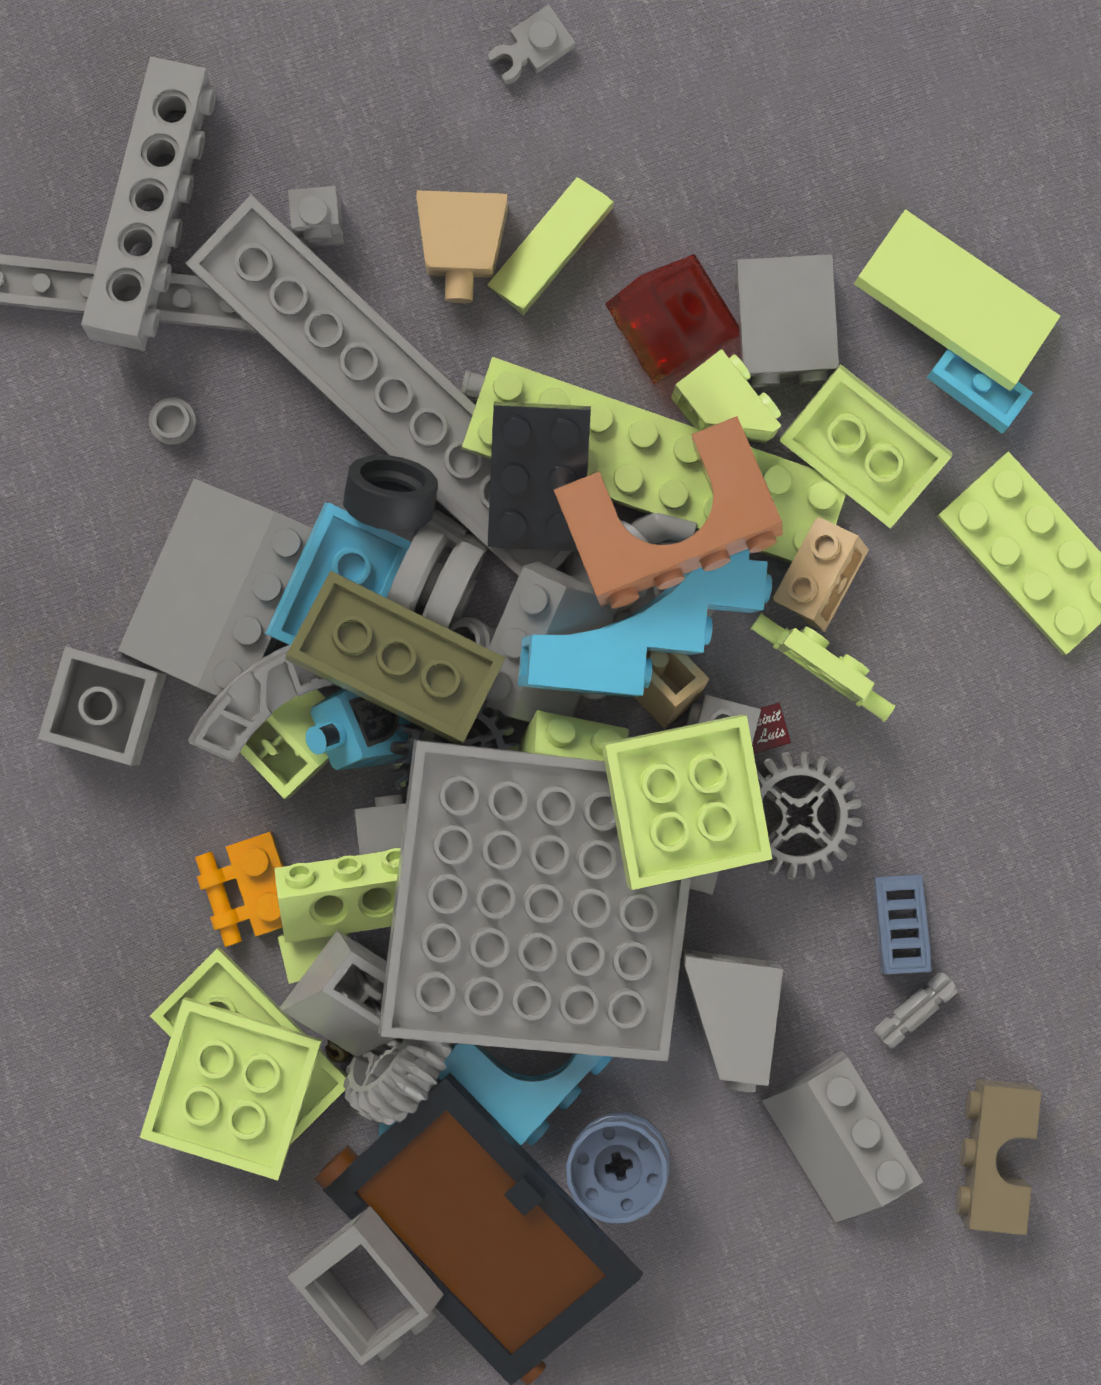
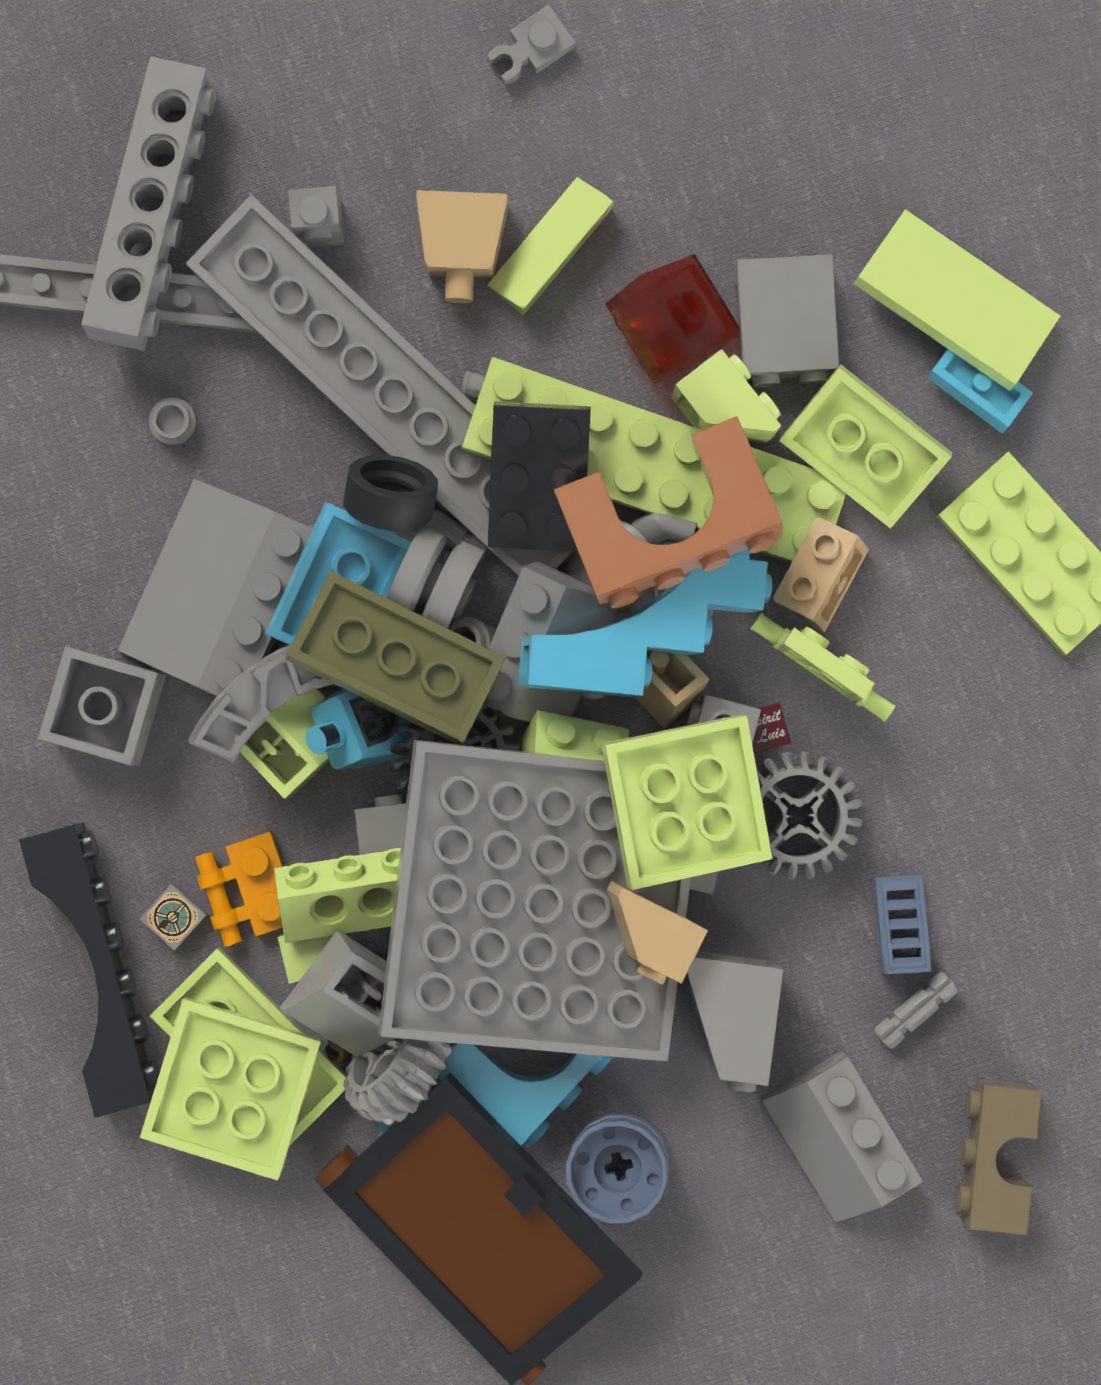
(65, 872): none -> black arch
(173, 916): none -> tile
(338, 1307): light grey window -> none
(655, 936): none -> tan slope

